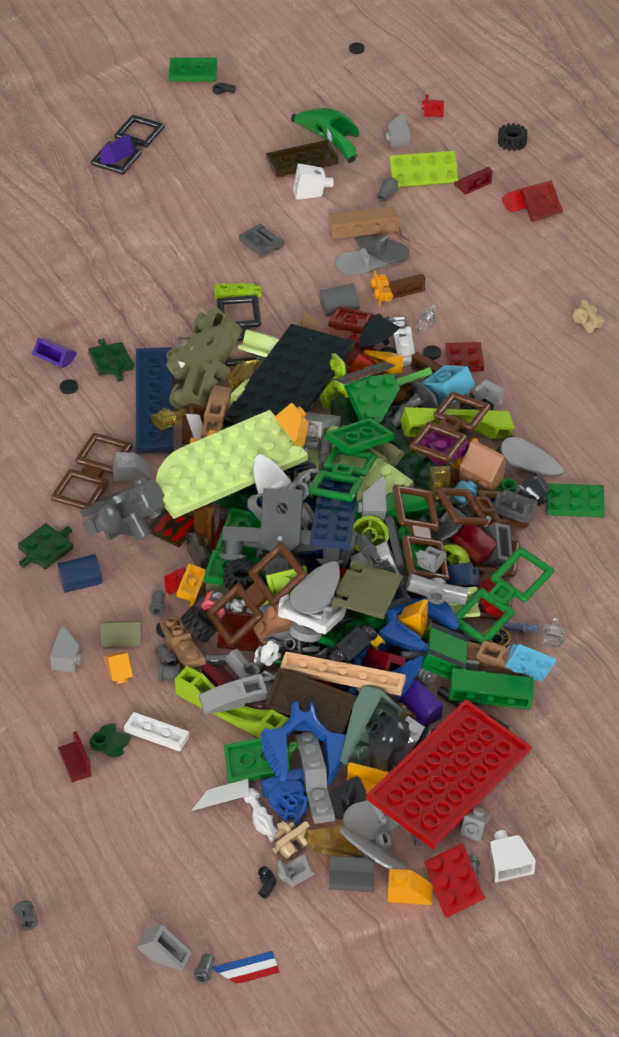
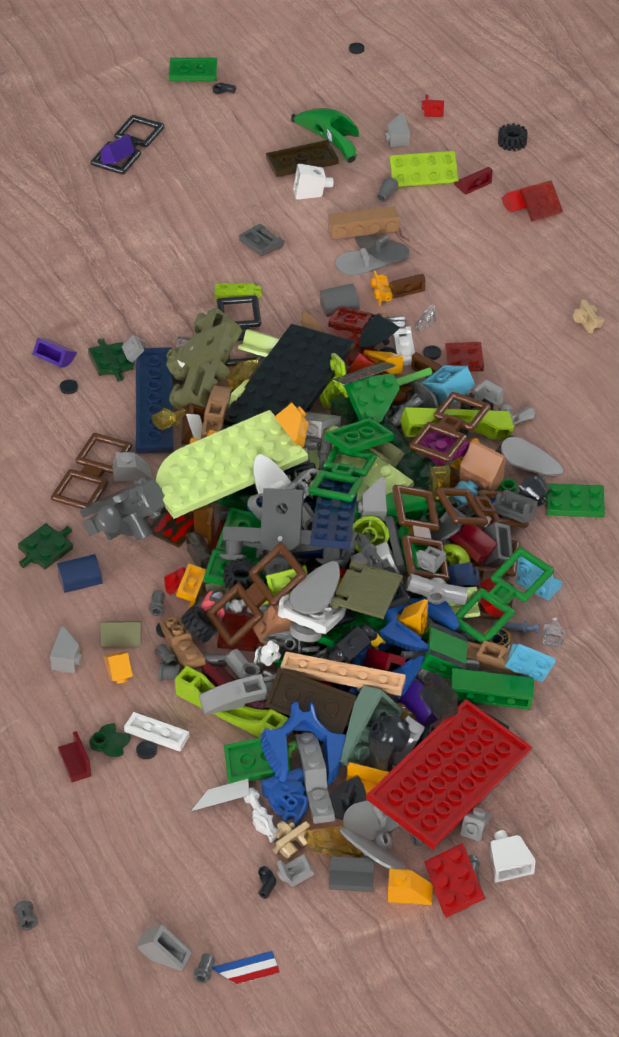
(133, 348): none -> light grey bracket
(146, 749): none -> black piece
(440, 698): none -> clear smoke panel
(526, 414): none -> light grey piece
(528, 573): none -> medium azure bracket

